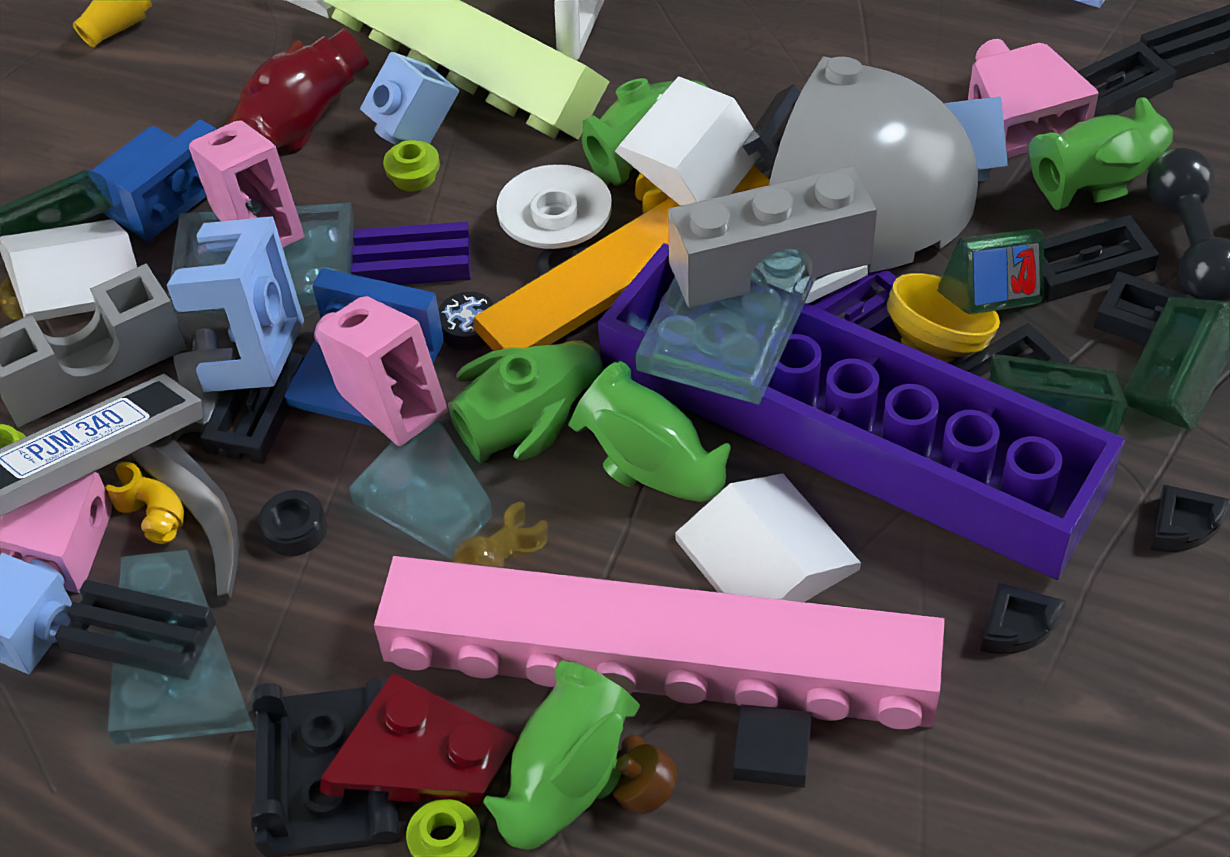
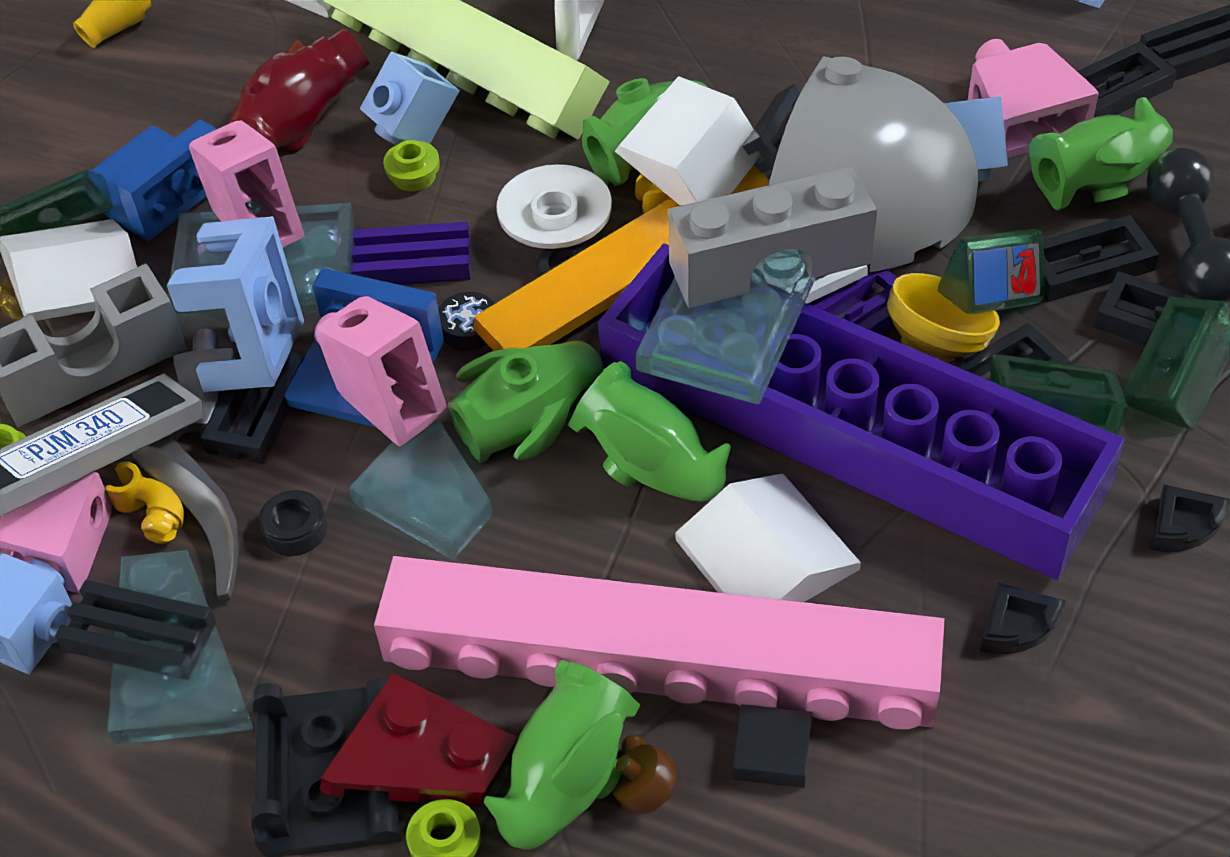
(493, 550): clear yellow arm -> none

